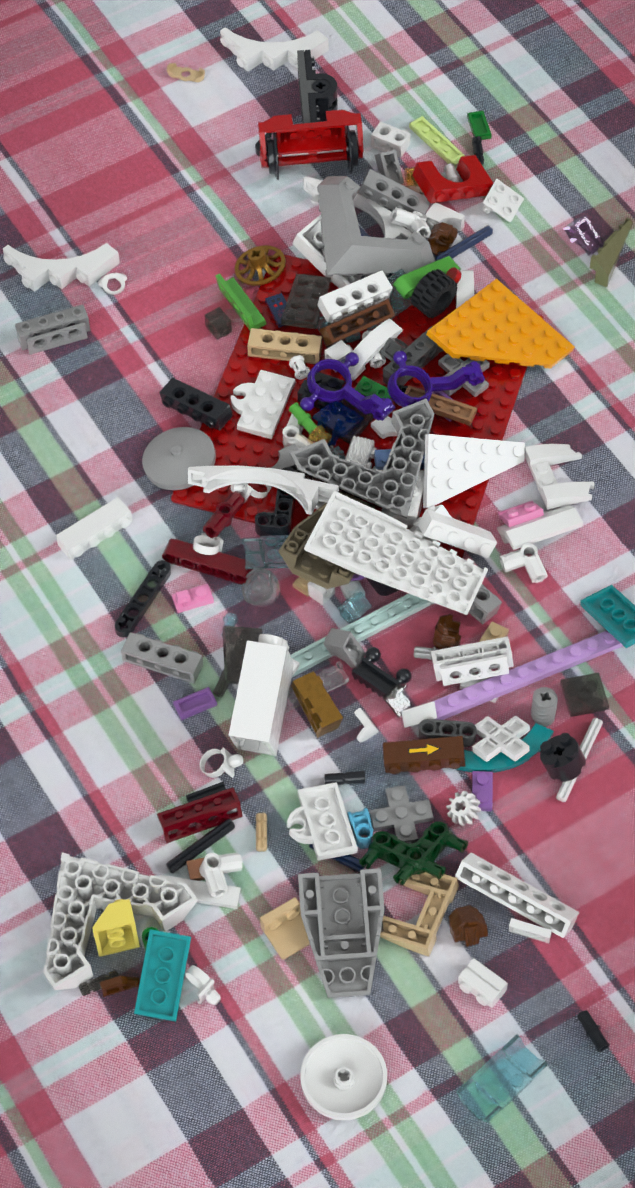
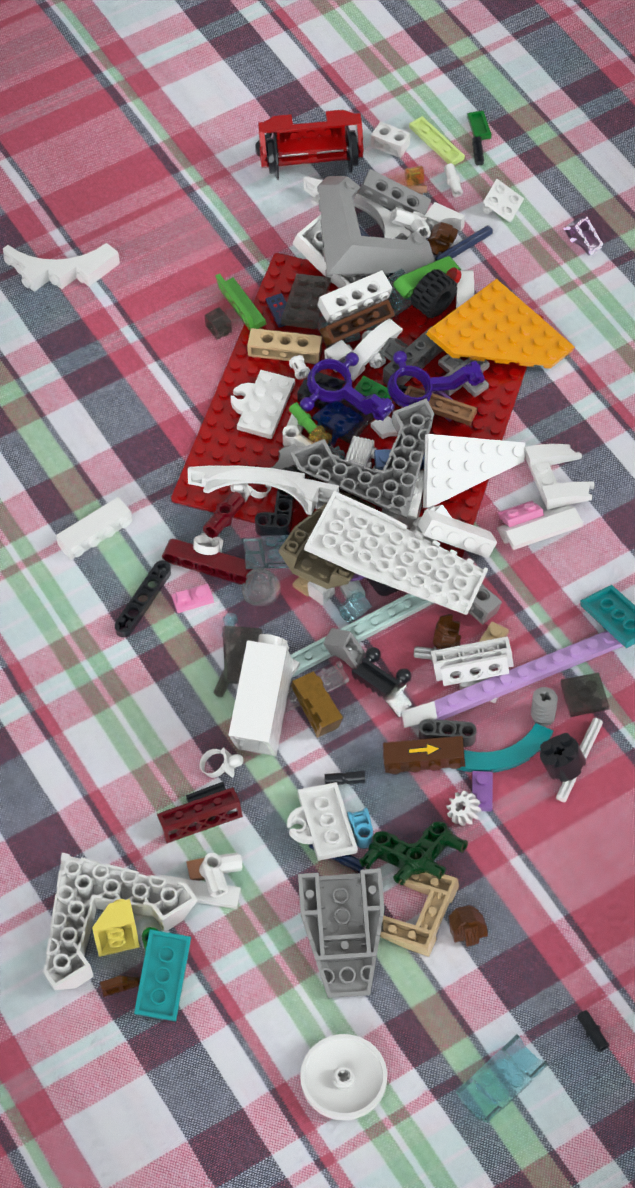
(46, 323): light grey brick -> none
(94, 984): clear smoke axle -> none
(104, 281): white piece -> none
(167, 665): light grey brick -> none
(173, 452): light grey dish -> none
(175, 72): tan piece -> none
(195, 703): medium lavender tile -> none
(196, 404): black brick -> none
(200, 845): black axle -> none
(204, 984): white piece -> none
(258, 260): pearl gold wheel -> none
(261, 832): tan axle -> none
(273, 54): white arch -> none
(285, 929): tan bracket -> none
(316, 91): black piece -> none
(369, 728): white tile -> none
(389, 165): light grey arch -> none
(401, 814): light grey plate -> none
(439, 189): red arch -> none
(482, 983): white brick -> none
(501, 738): white plate -> none
(517, 895): white brick -> none
(530, 930): white tile -> none
(532, 563): white piece -> none
(608, 255): olive wedge -> none

